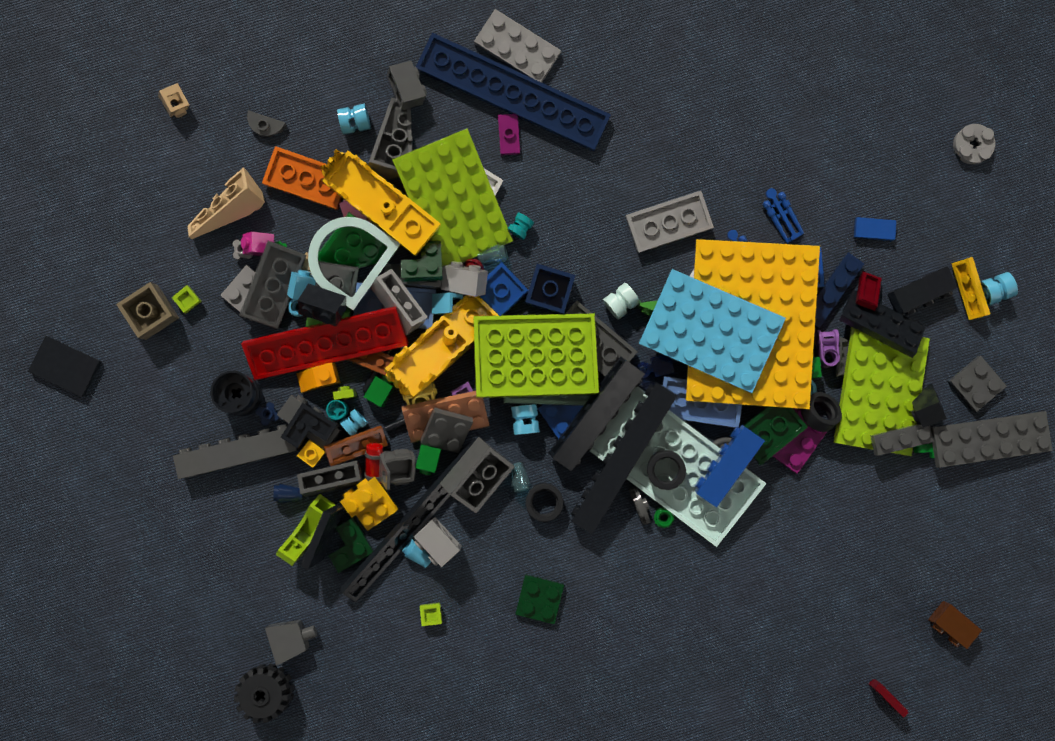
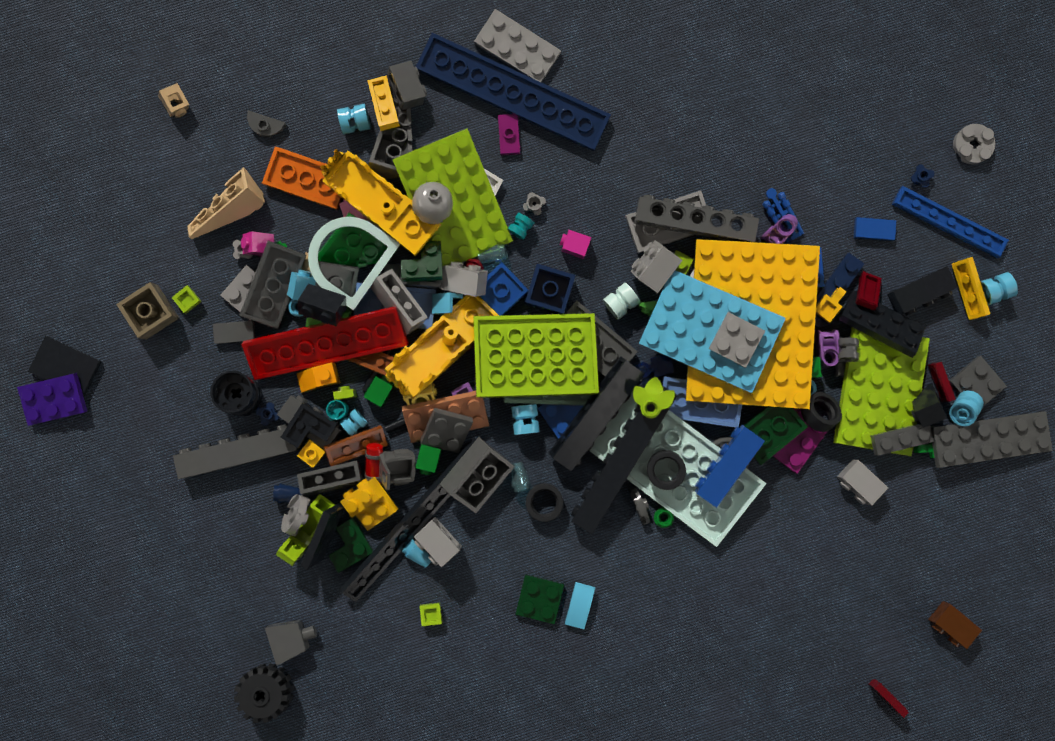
(52, 399): none -> dark purple plate
(233, 332): none -> dark grey tile
(296, 515): none -> light grey plate
(383, 103): none -> yellow plate
(432, 202): none -> light grey cylinder
(534, 198): none -> light grey plate
(575, 243): none -> dark pink brick
(579, 605): none -> medium azure slope
(645, 217): none -> dark grey brick
(653, 394): none -> lime plate
(655, 265): none -> light grey brick
(685, 264): none -> lime plate
(736, 339): none -> light grey plate
(777, 233): none -> medium lavender piece
(829, 306): none -> yellow plate
(848, 349): none -> dark grey wheel
(861, 482): none -> light grey brick
(917, 179): none -> dark blue plate
(941, 382): none -> dark red tile
(950, 222): none -> blue tile
(966, 408): none -> medium azure wheel

